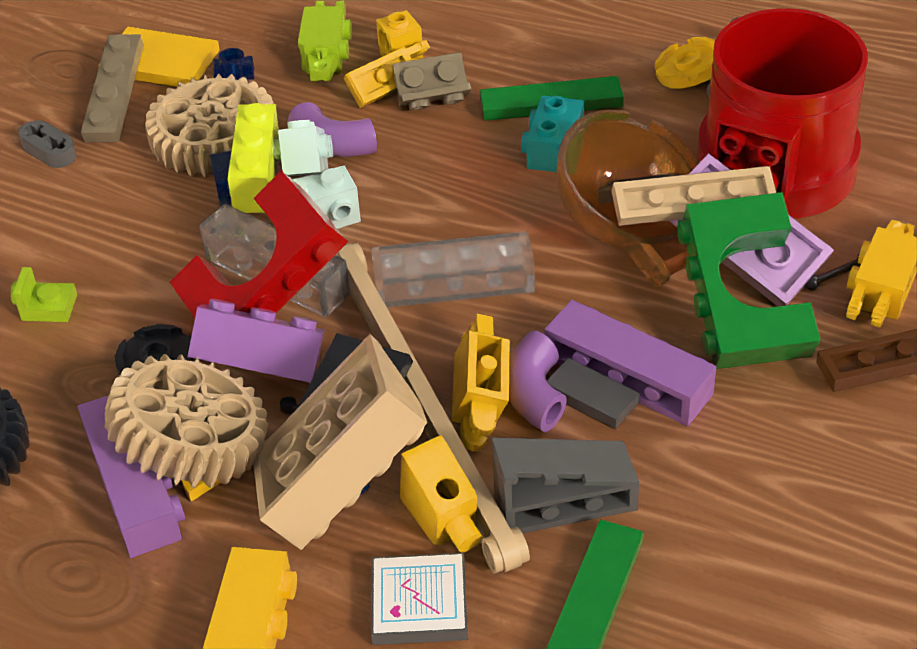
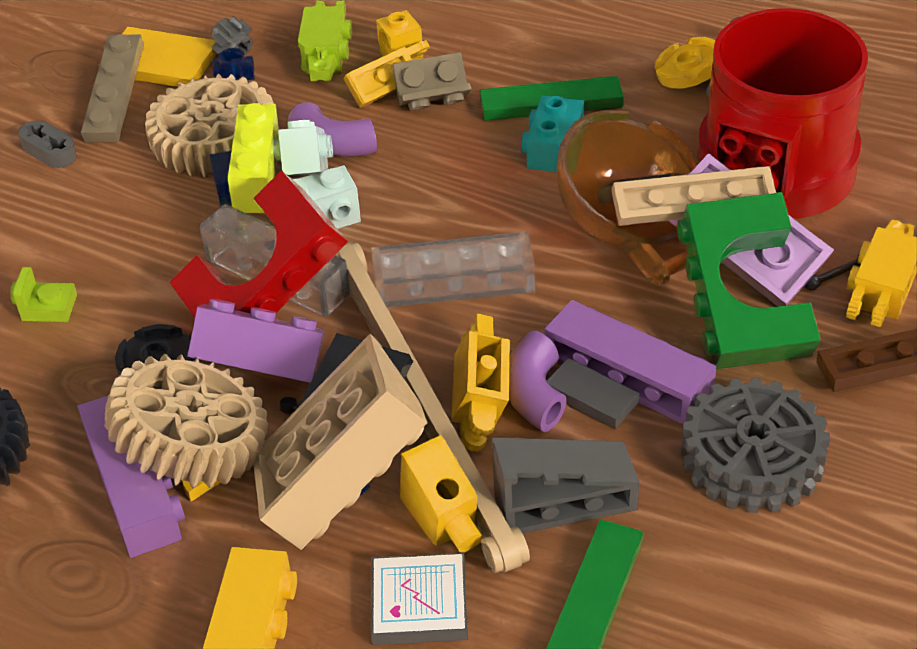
(232, 34): none -> dark grey gear
(754, 445): none -> dark grey piece

